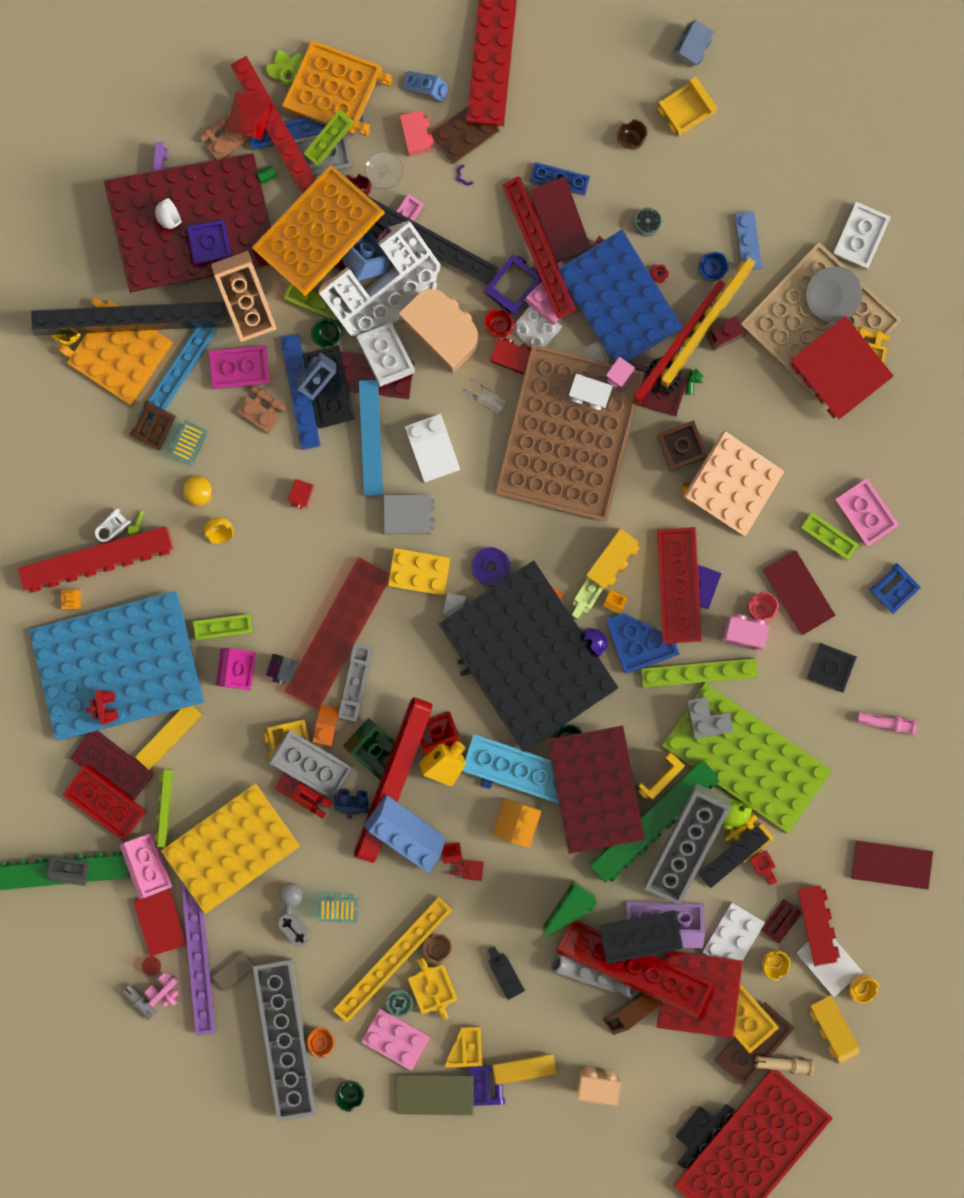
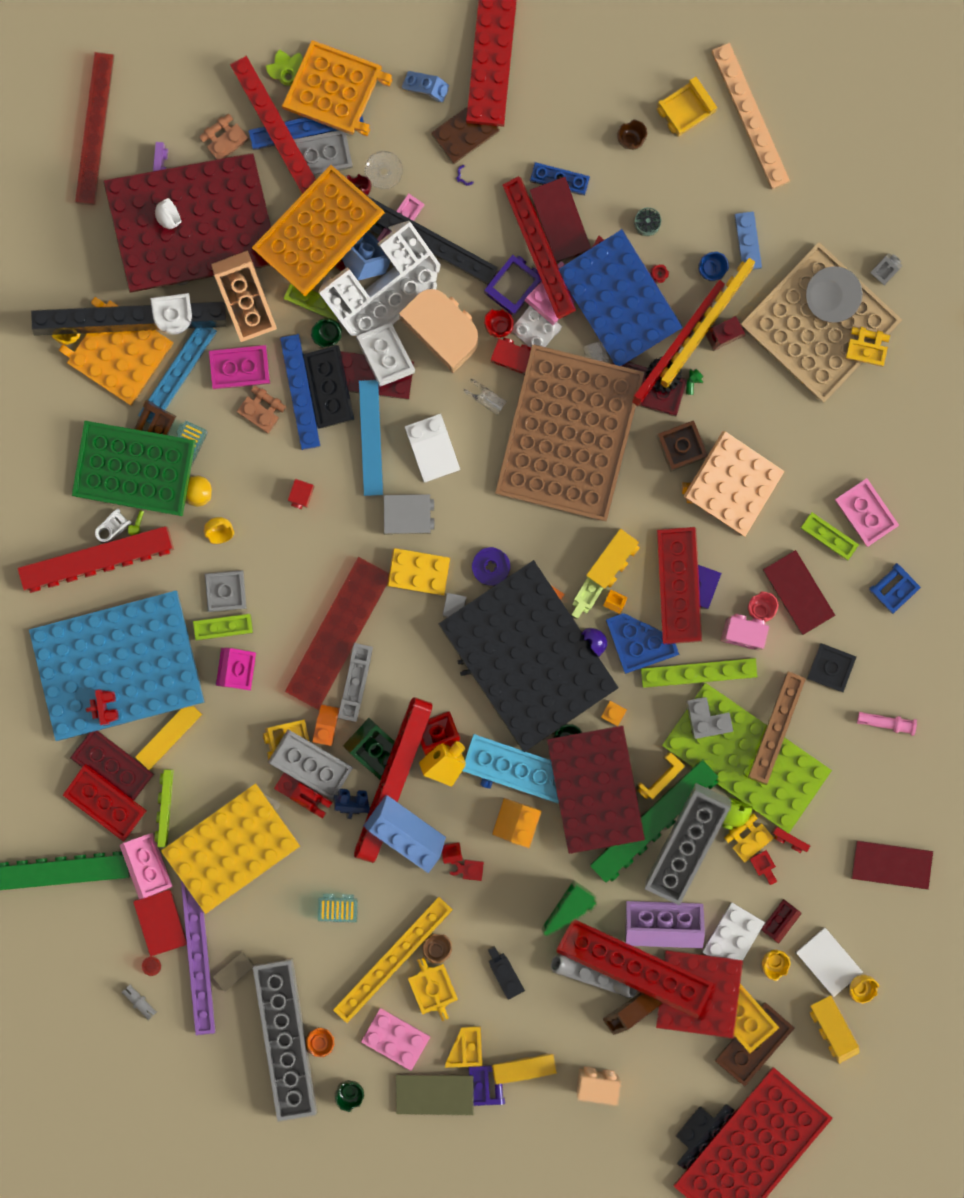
(68, 871): dark grey slope -> none
(70, 599): light orange tile -> none
(94, 128): none -> clear red plate
(133, 468): none -> green plate
(168, 983): bright pink hips -> none
(172, 313): none -> white tile
(208, 242): dark purple plate -> none
(225, 591): none -> light grey tile
(248, 115): red slope -> none
(267, 174): green hinge -> none
(281, 669): black brick -> none
(290, 896): light grey beam -> none
(316, 376): sand blue brick -> none
(329, 137): lime plate -> none
(399, 1002): sand green wheel -> none
(415, 133): coral brick -> none
(591, 391): white brick -> none
(613, 713): none -> light orange plate
(619, 372): bright pink brick -> none
(641, 937): black tile -> none
(692, 44): sand blue brick -> none
(733, 856): black plate -> none
(750, 116): none -> light nougat plate
(776, 728): none -> medium nougat plate
(793, 1065): tan pin -> none
(797, 844): none -> red plate
(817, 925): red brick -> none
(841, 368): red panel -> none
(861, 235): white plate -> none
(887, 268): none -> light grey bracket

